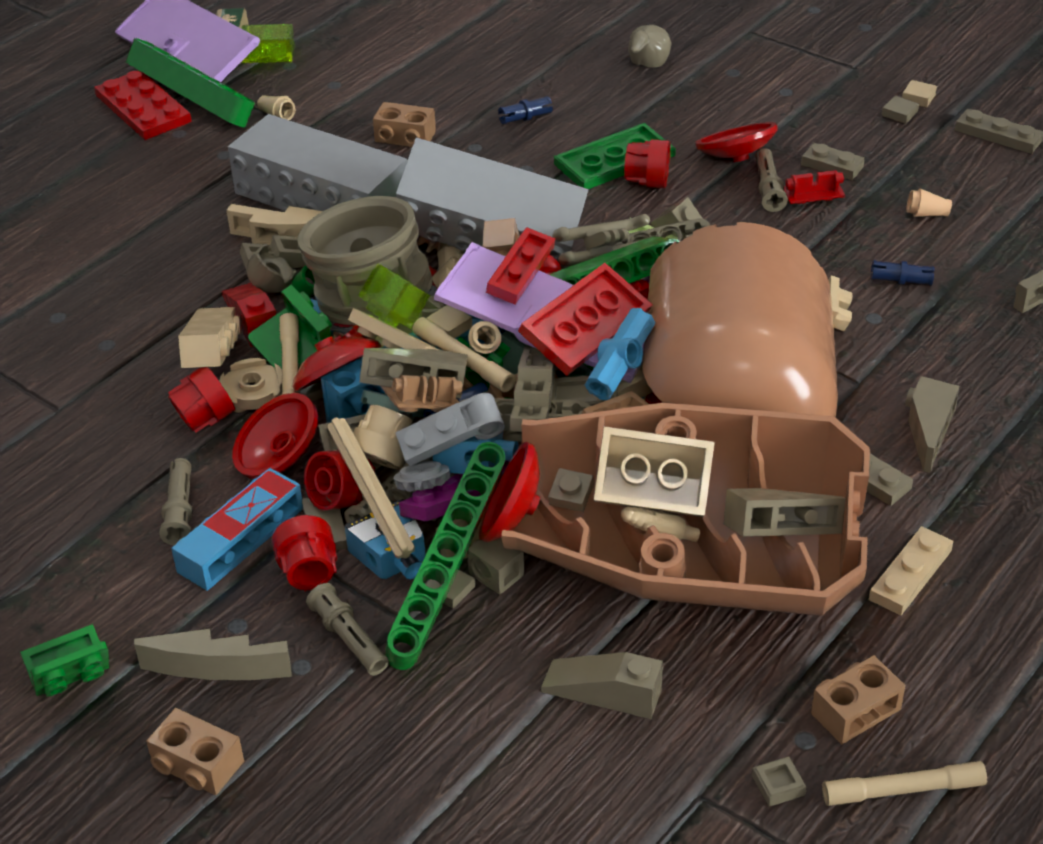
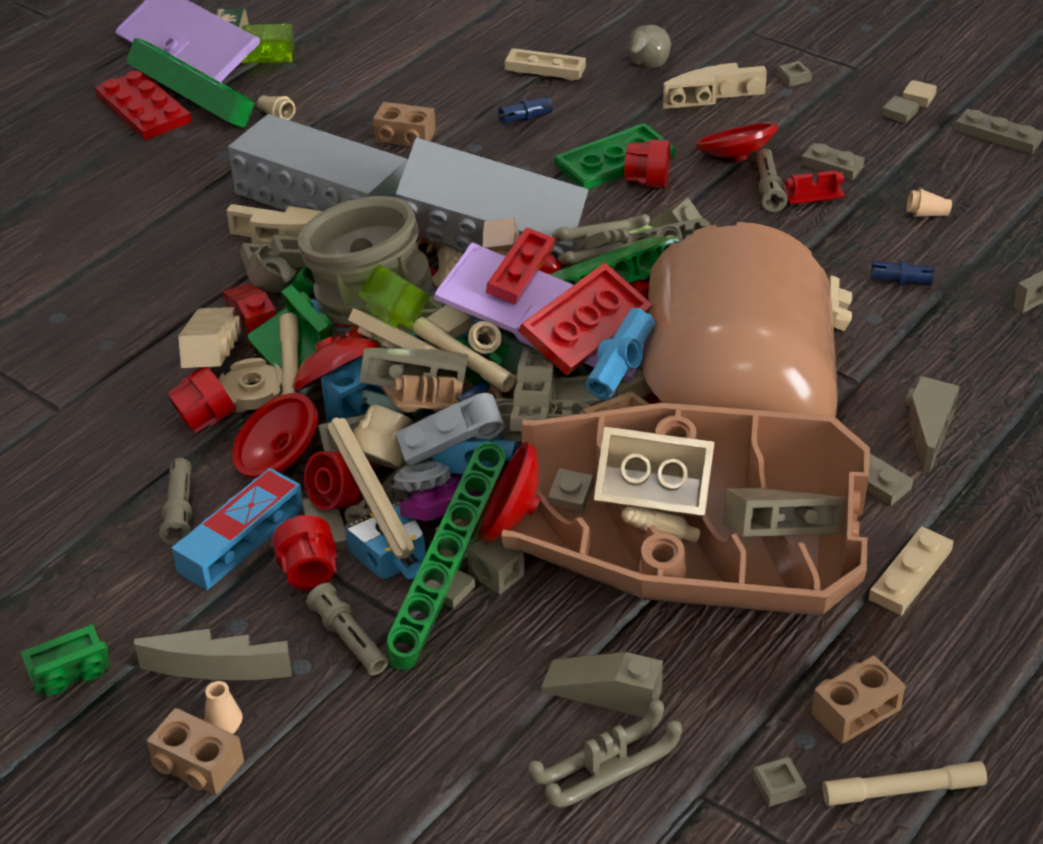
(221, 707): none -> light nougat cone
(545, 64): none -> tan plate
(606, 759): none -> dark tan piece
(713, 82): none -> tan slope
(794, 73): none -> dark tan tile

